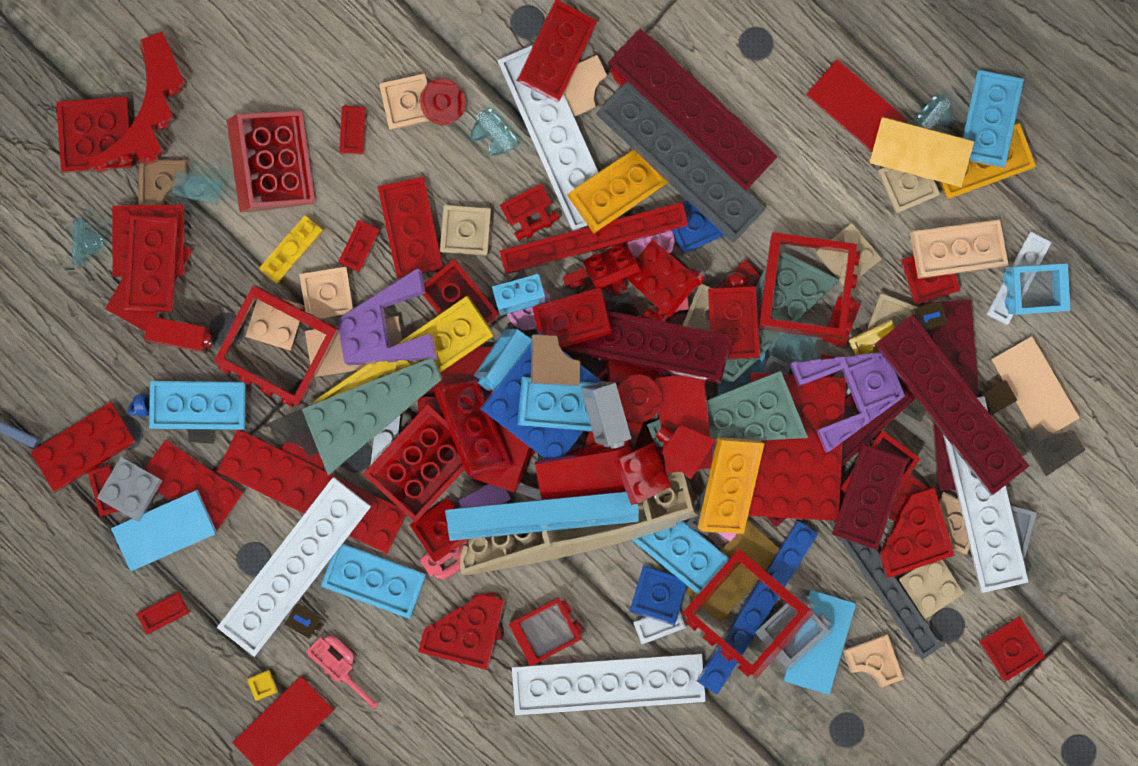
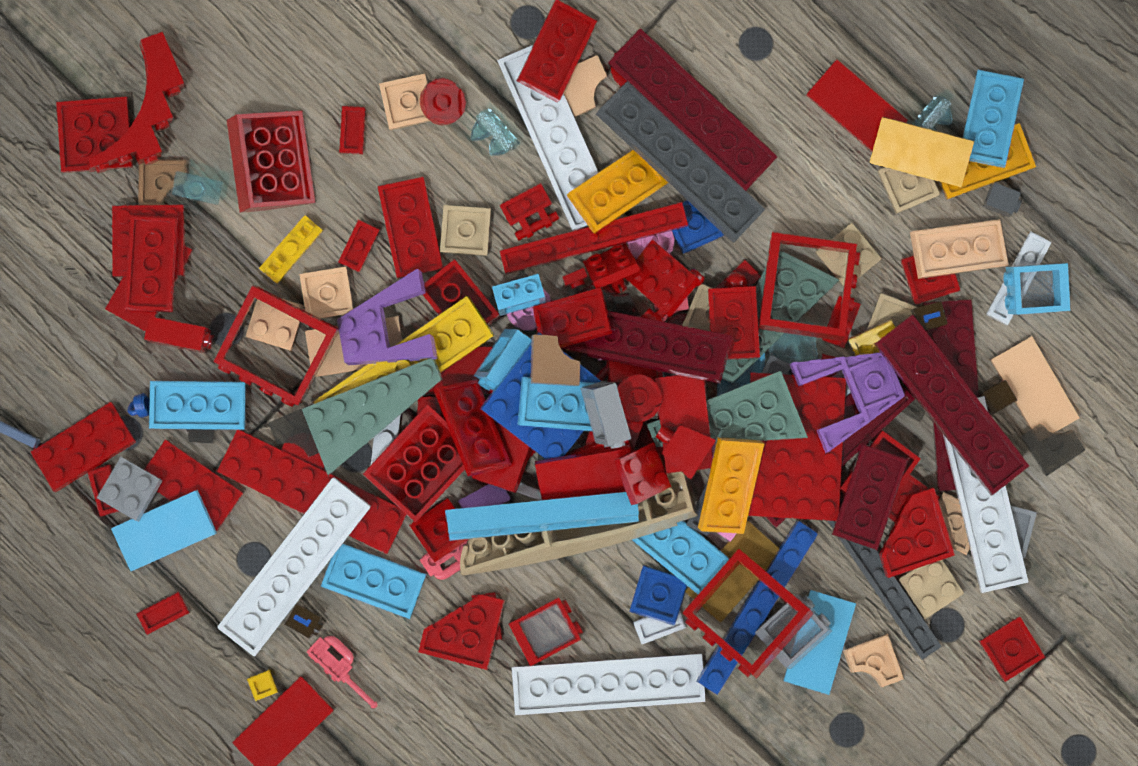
(84, 243): clear light blue tile -> none
(1002, 200): none -> dark grey brick

